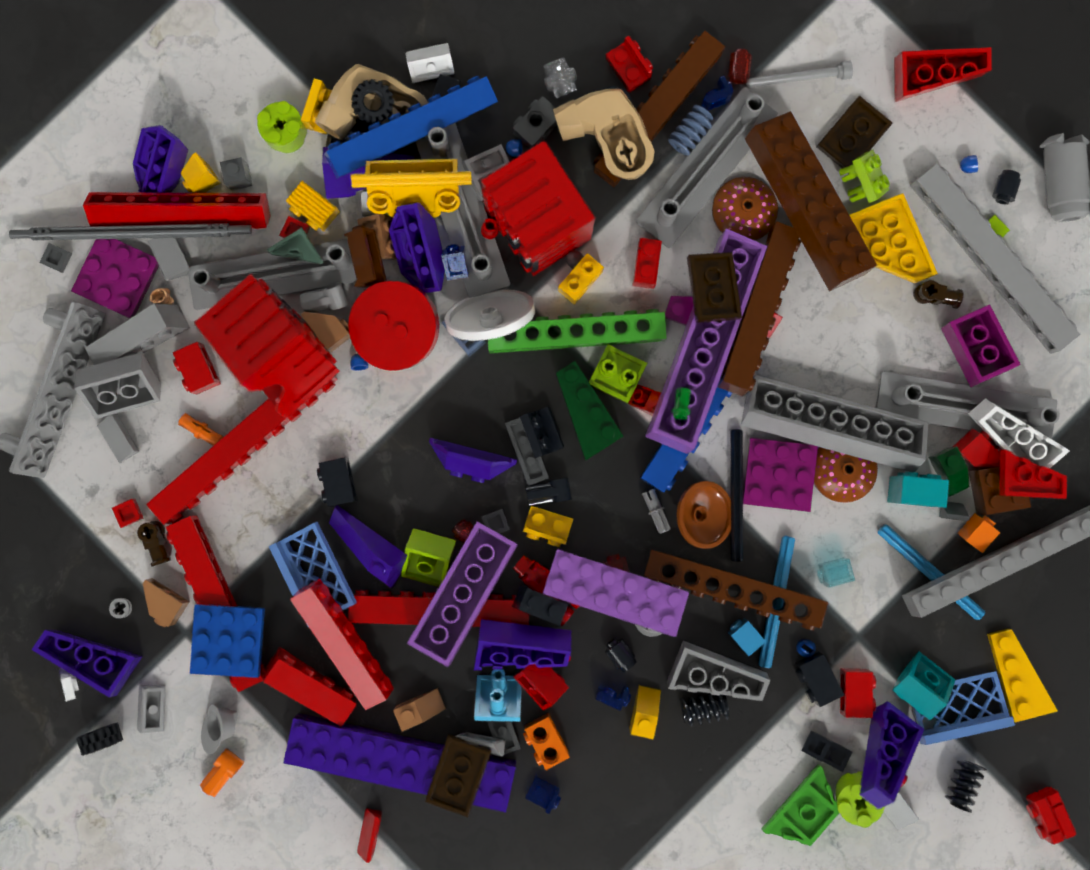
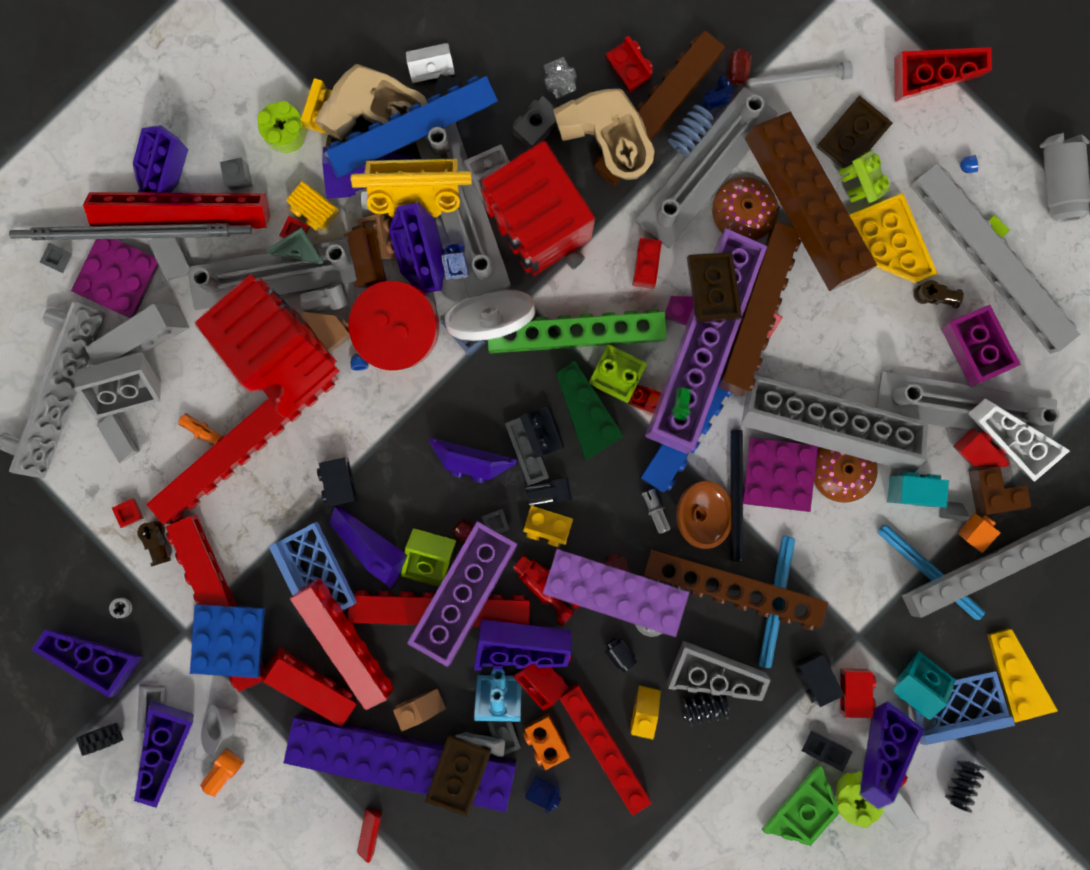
(69, 684): white plate -> none
(161, 296): light nougat plate -> none
(162, 744): none -> dark purple wedge
(163, 603): medium nougat slope -> none
(195, 368): red brick -> none
(198, 175): yellow slope -> none
(378, 89): black tyre -> none
(489, 234): red pin -> none
(514, 147): blue hinge -> none
(540, 605): black brick -> none
(580, 279): yellow brick -> none
(605, 749): none -> red brick
(609, 697): clear blue bracket -> none
(746, 636): dark azure brick -> none
(803, 652): blue hinge -> none
(835, 572): clear light blue brick -> none
(951, 467): dark green slope -> none
(1006, 187): black brick -> none
(1027, 479): red wing -> none
(1051, 815): red brick -> none

